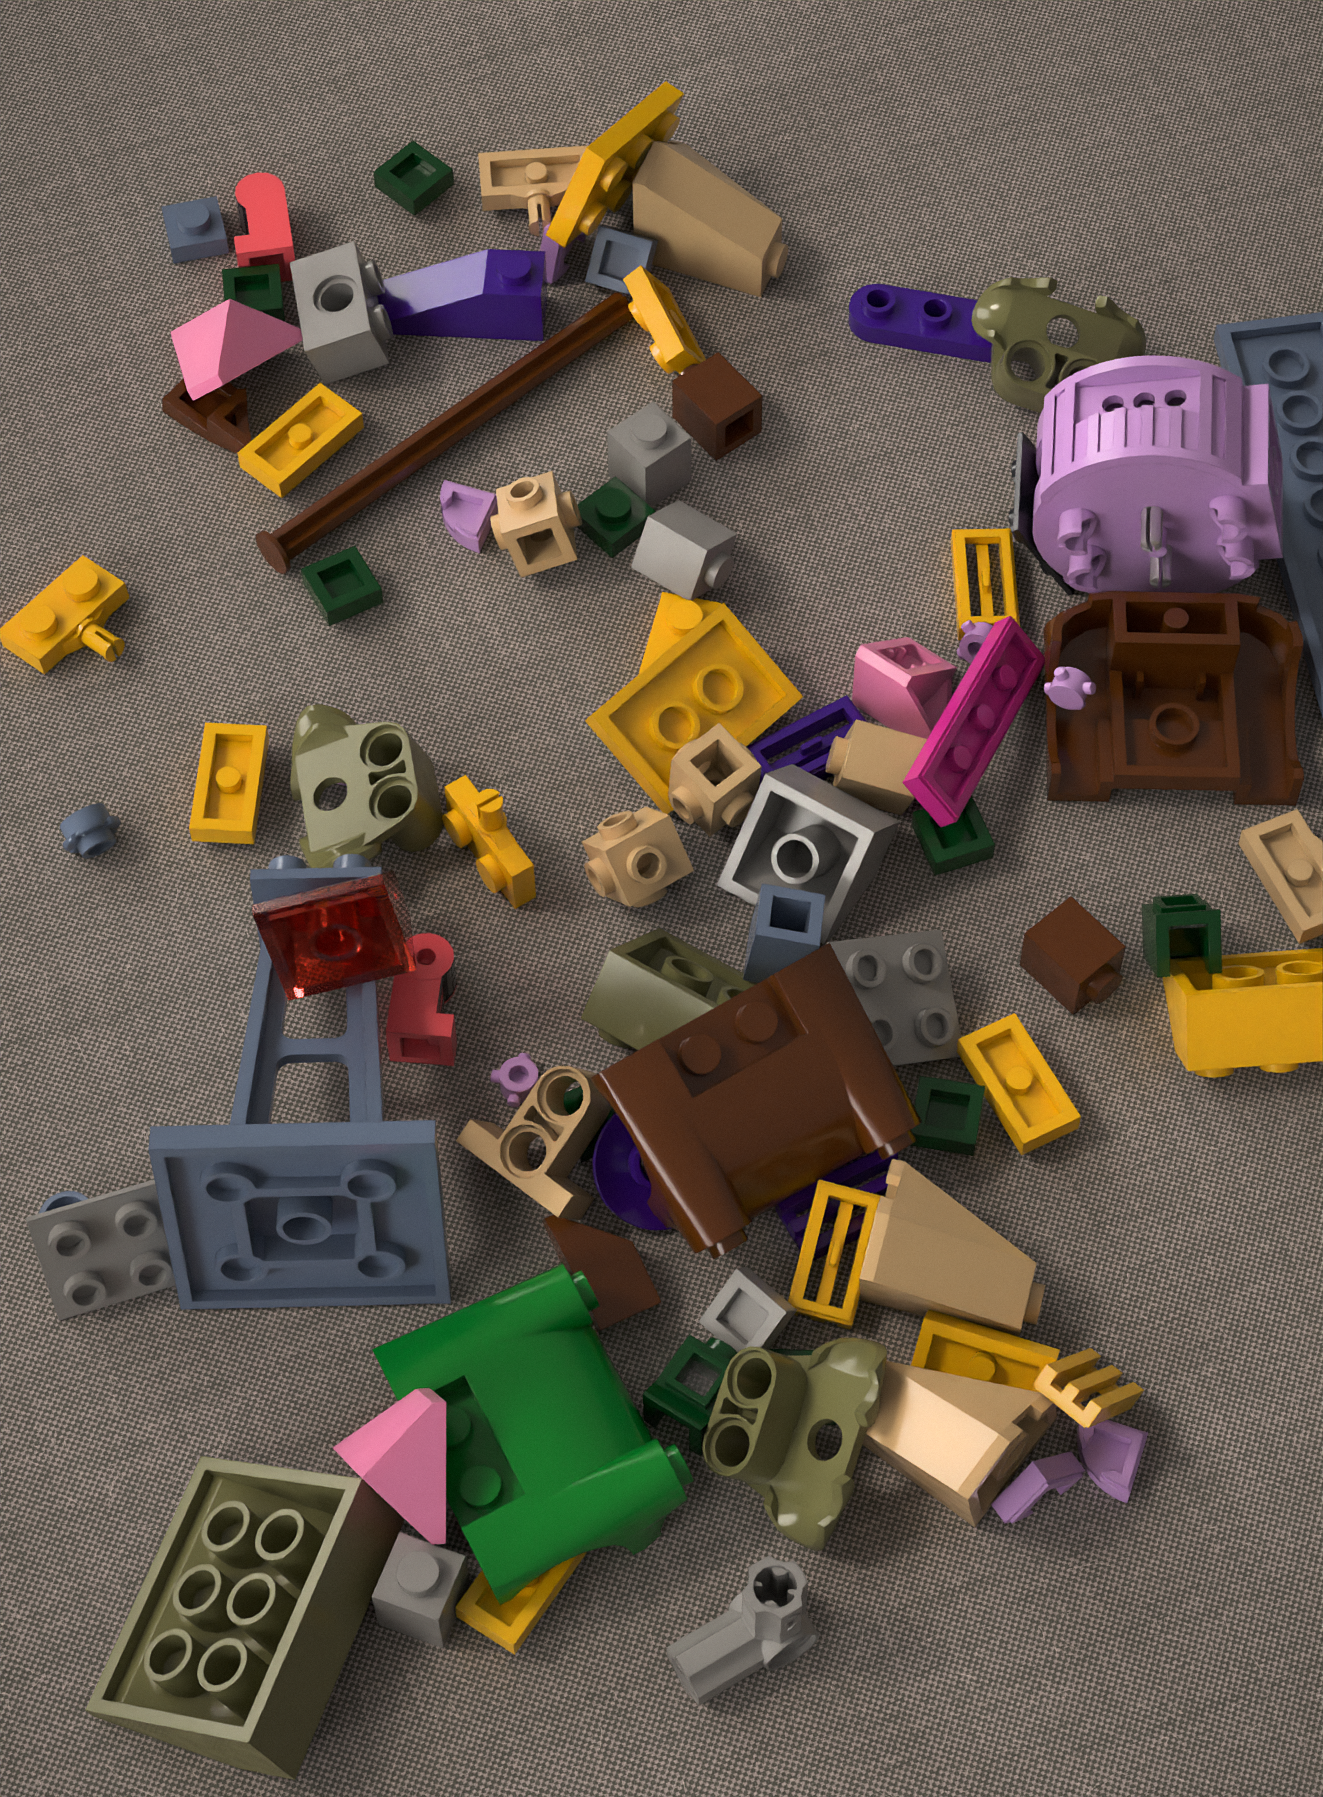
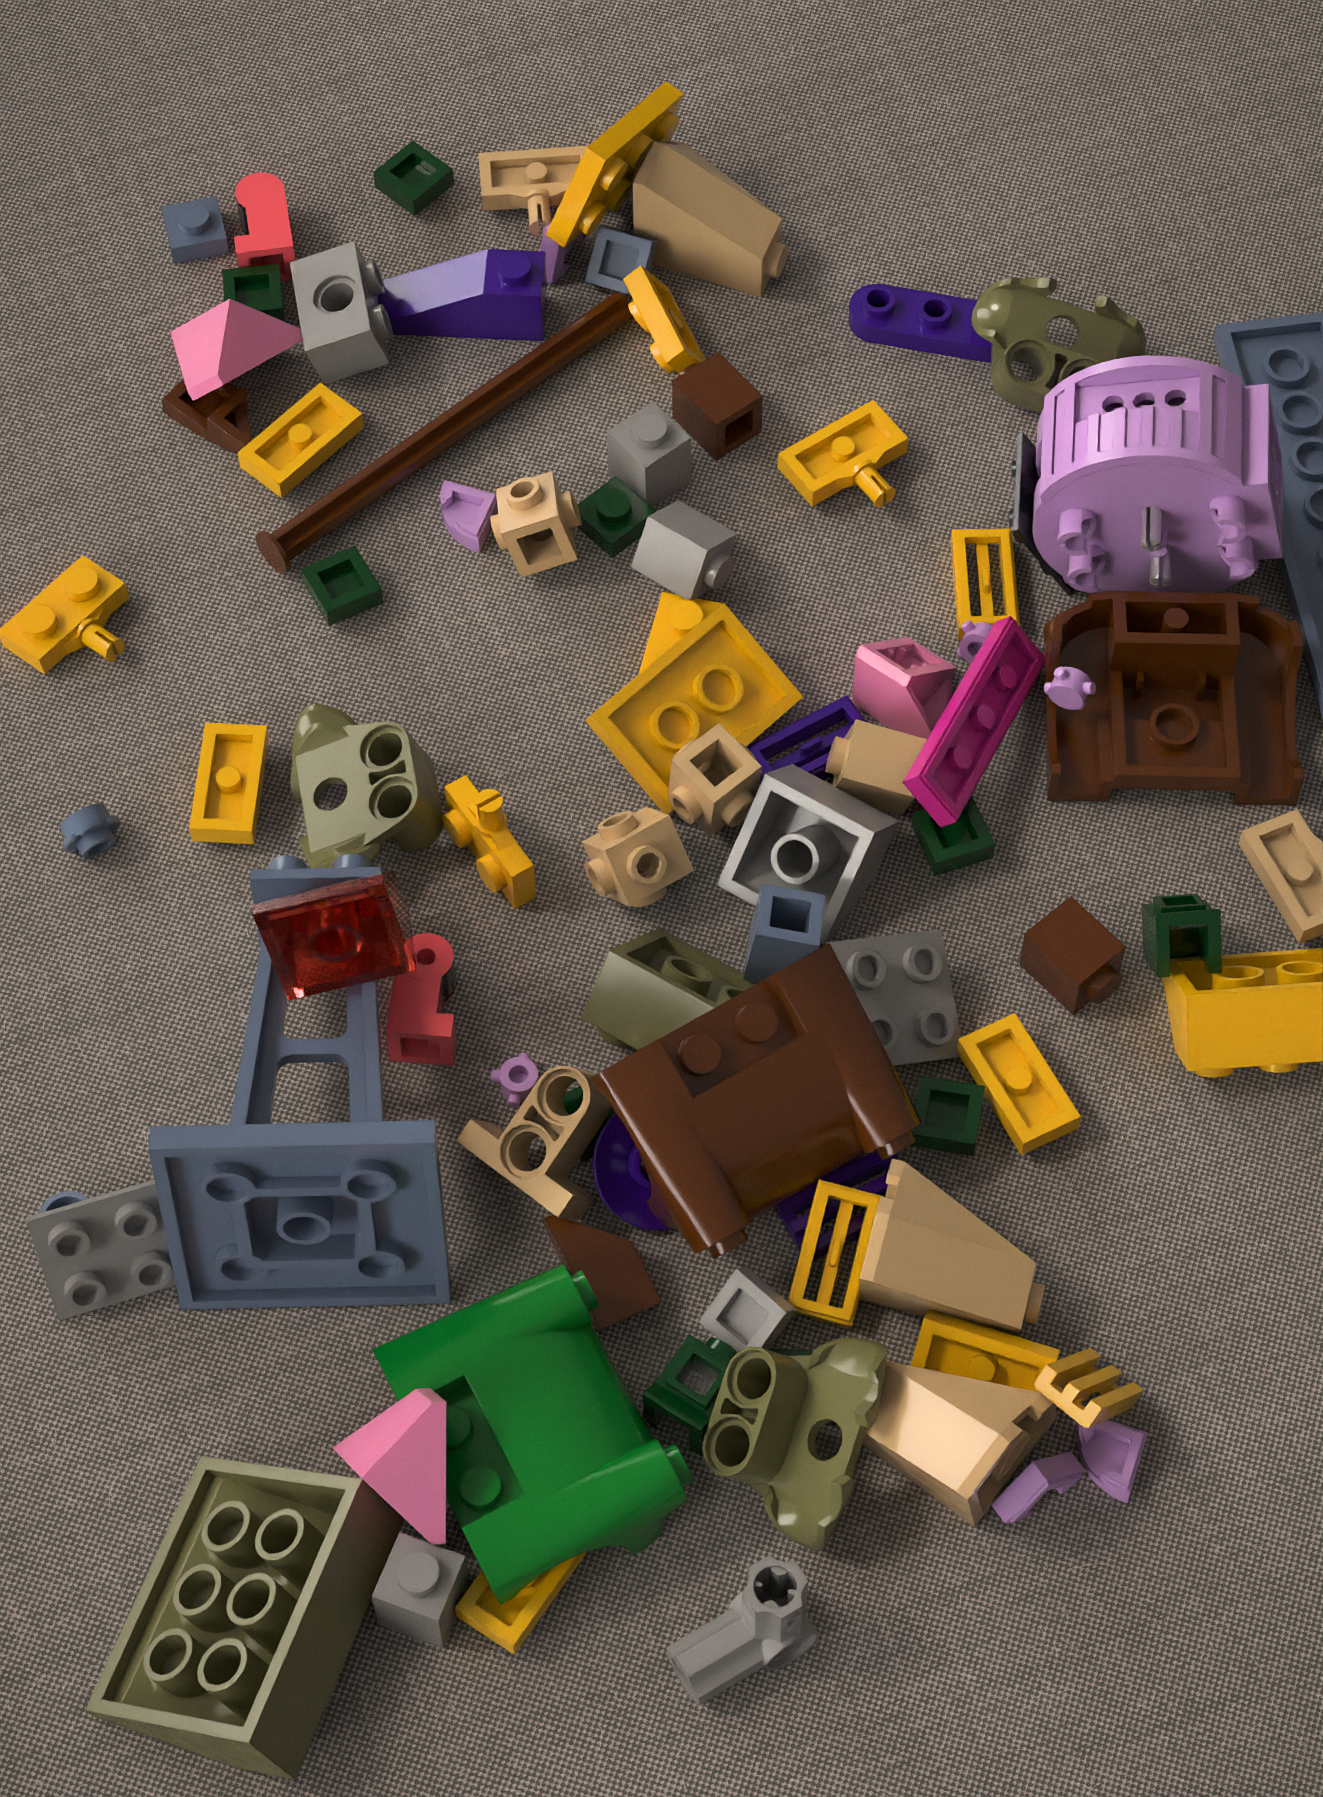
(846, 456): none -> yellow plate

